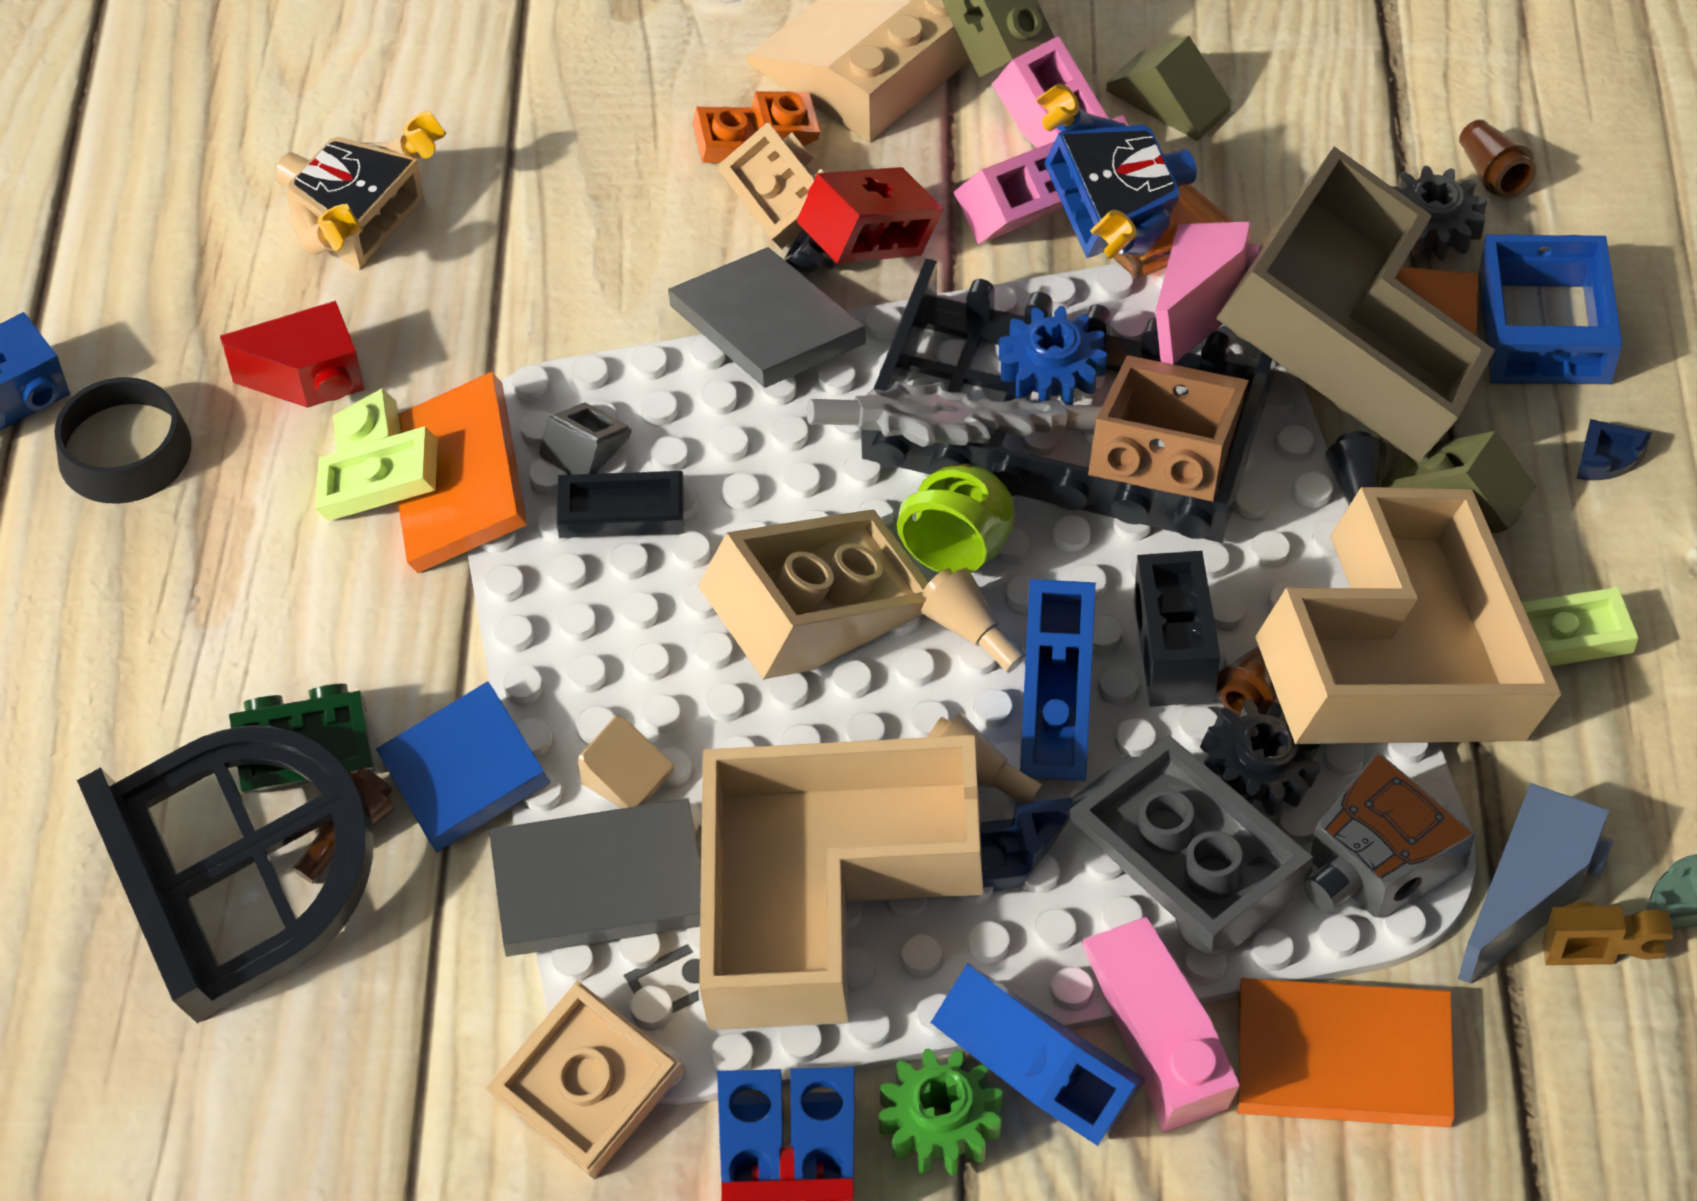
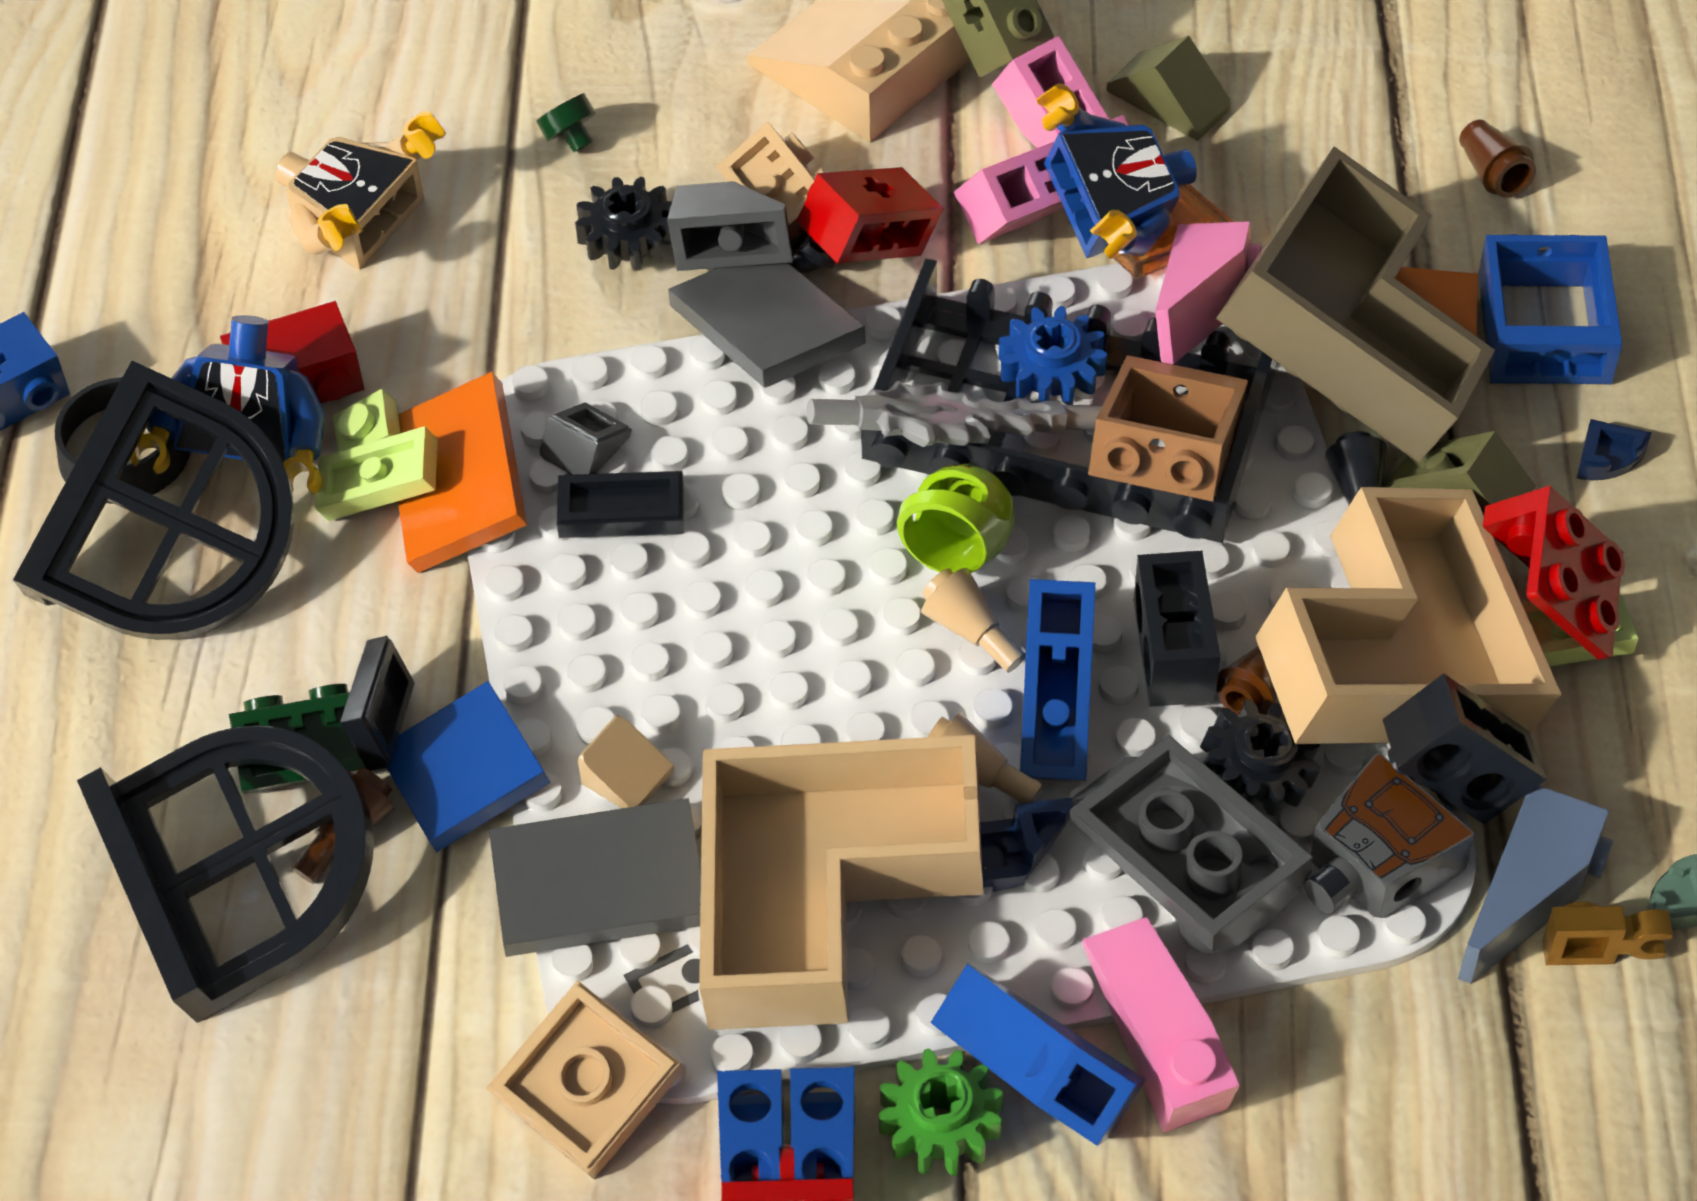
(96, 480): none -> black window
(258, 385): none -> torso
(377, 703): none -> black tile
(568, 121): none -> dark green tile
(624, 223): none -> black gear
(726, 128): orange slope -> none
(727, 227): none -> dark grey slope
(812, 589): tan slope -> none
(1345, 1052): orange tile -> none
(1453, 207): dark grey gear -> none
(1462, 749): none -> black brick
(1569, 561): none -> red bracket

